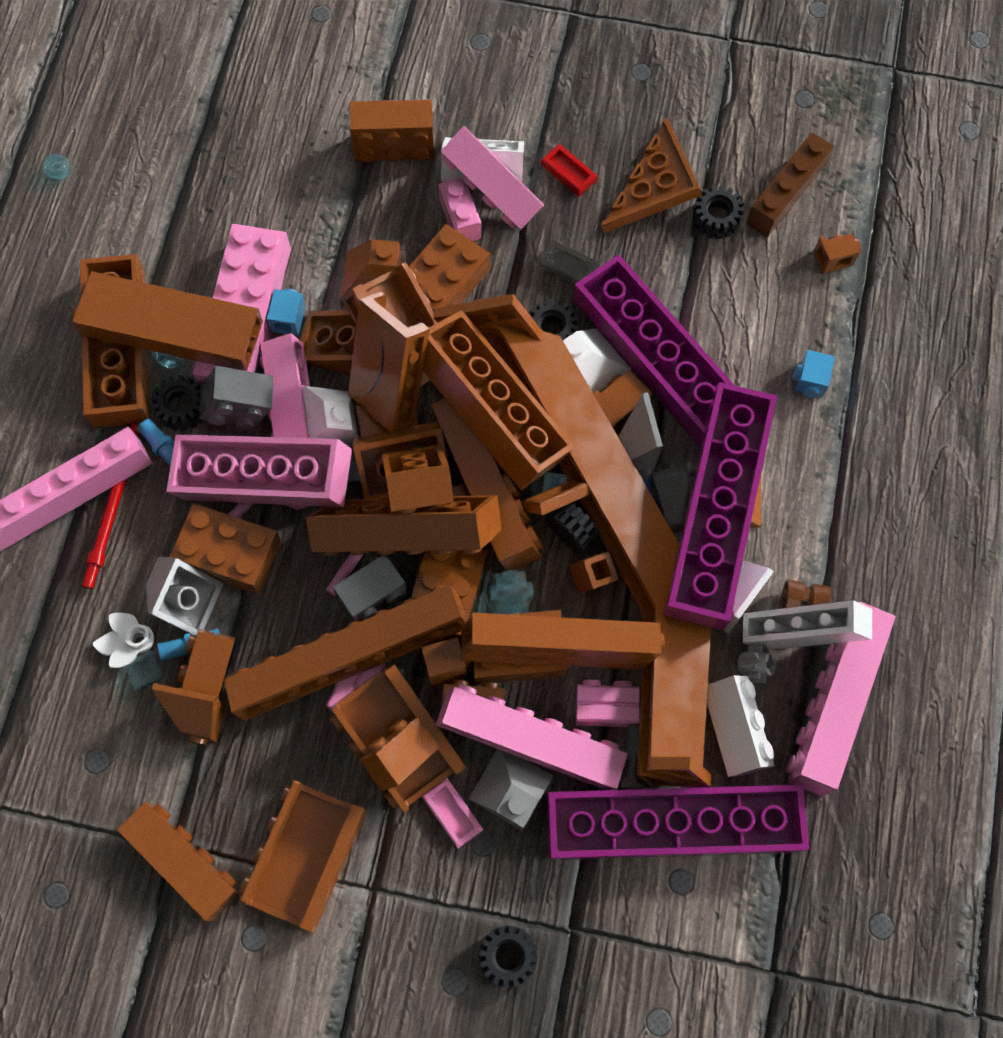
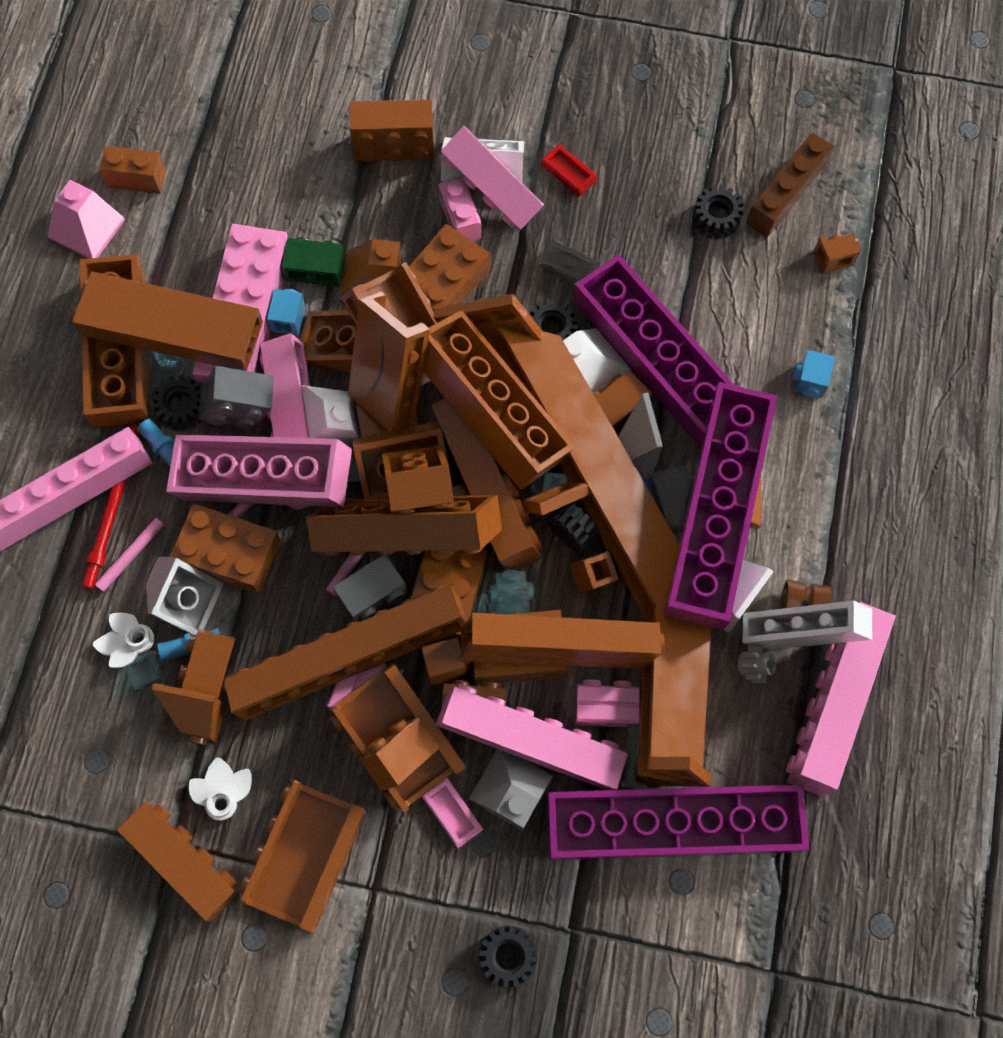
(55, 161): clear light blue plate -> none
(83, 221): none -> bright pink slope
(129, 555): none -> bright pink bar
(132, 169): none -> dark orange brick
(220, 784): none -> white plate
(313, 261): none -> dark green brick
(656, 182): dark orange tile -> none
(739, 726): white brick -> none

